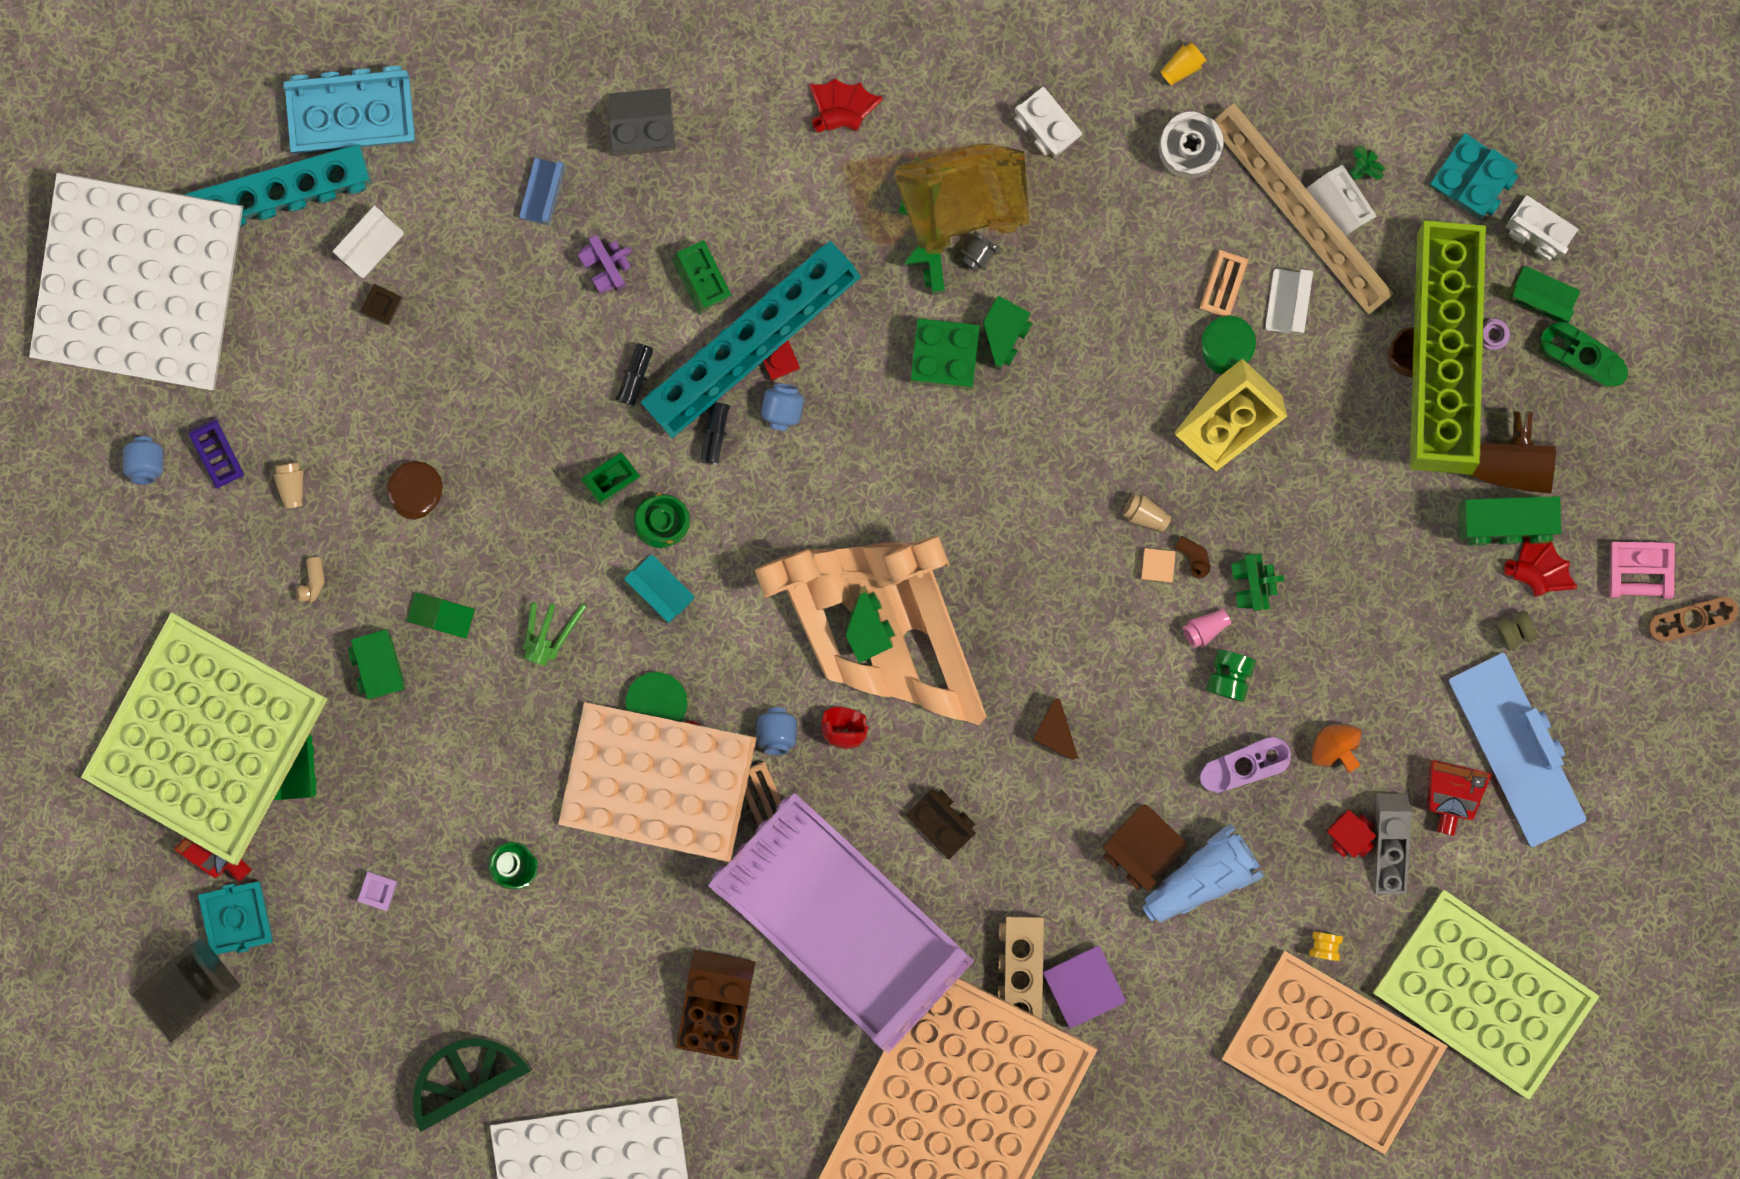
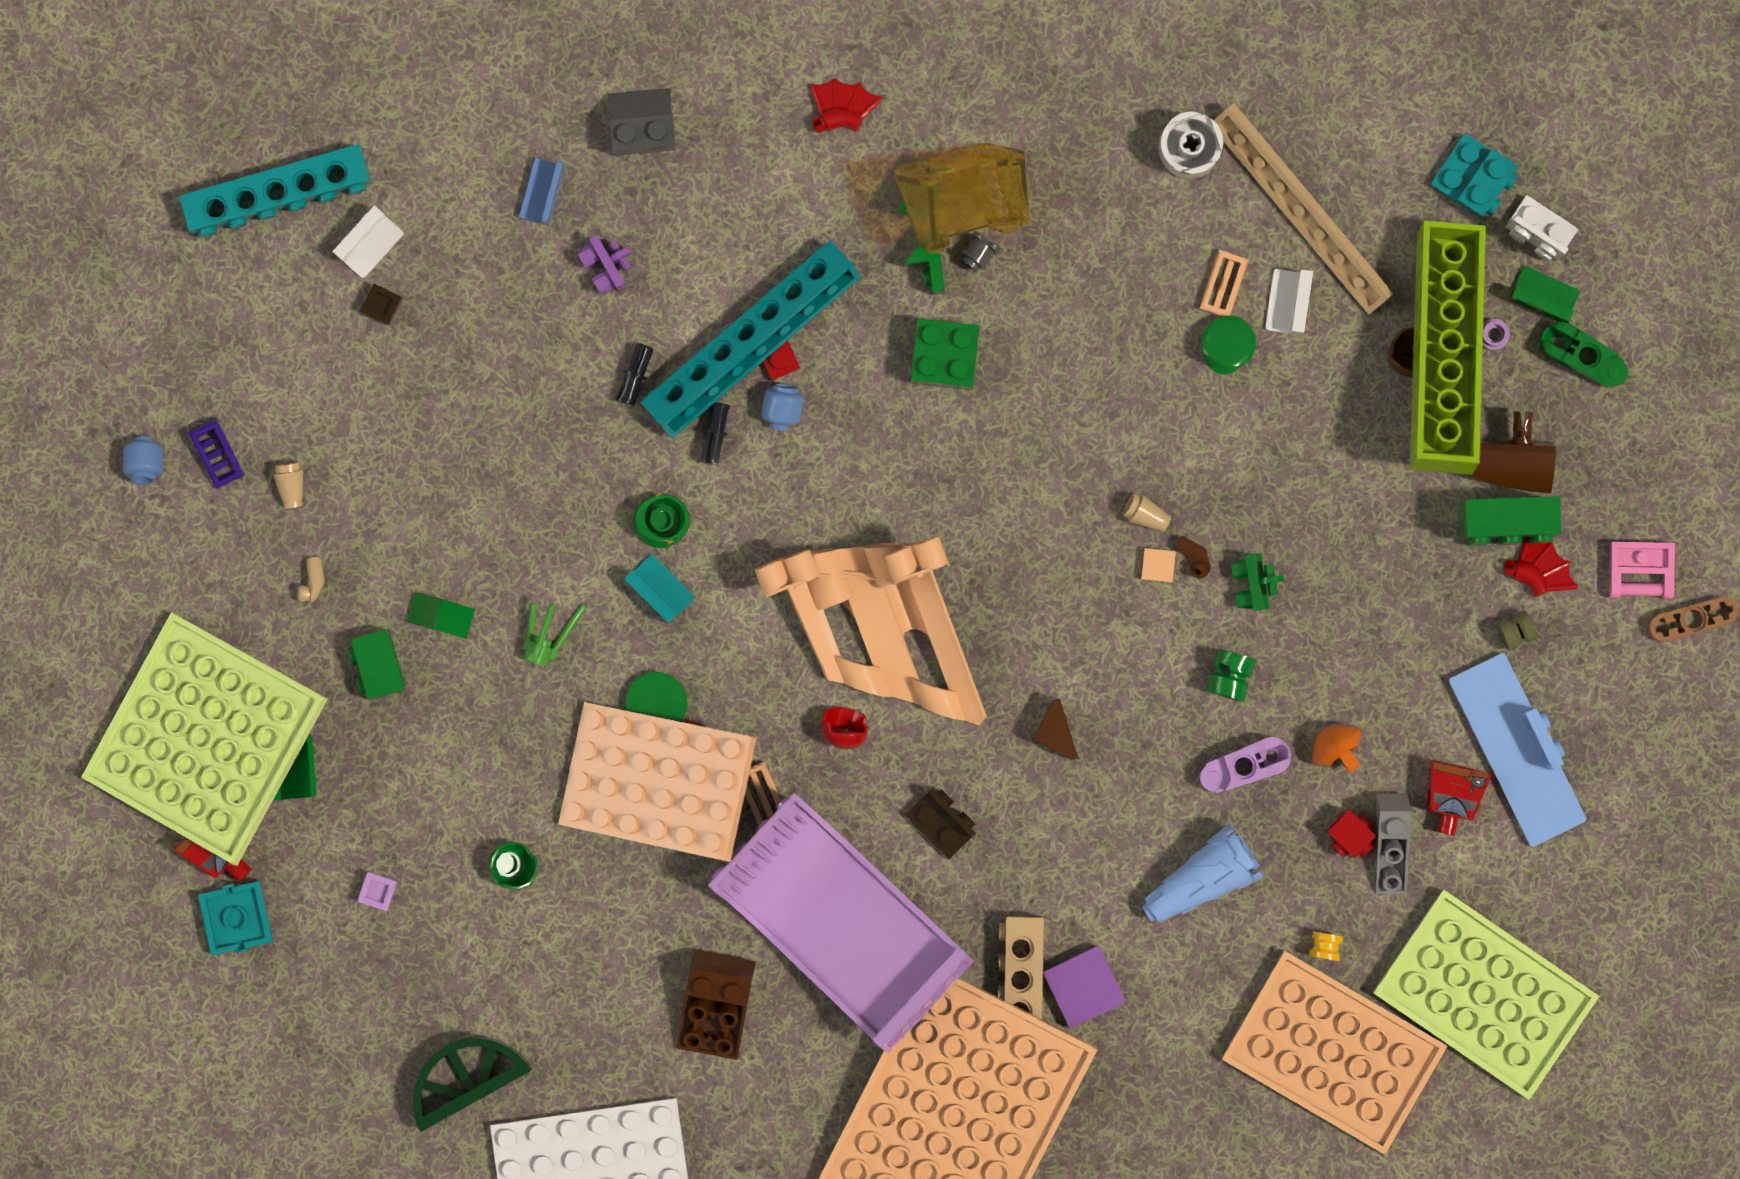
(136, 281): white plate -> none
(186, 989): clear smoke slope -> none
(349, 110): medium azure bracket -> none
(414, 489): reddish brown piece -> none
(610, 478): green slope -> none
(701, 276): green hinge -> none
(776, 731): medium blue head -> none
(866, 629): green slope -> none
(1002, 328): green slope -> none
(1047, 123): white bracket -> none
(1143, 848): reddish brown bracket -> none
(1183, 63): yellow cone -> none
(1204, 628): bright pink cone -> none
(1232, 415): light yellow slope -> none
(1342, 200): white panel -> none
(1366, 164): green plant -> none

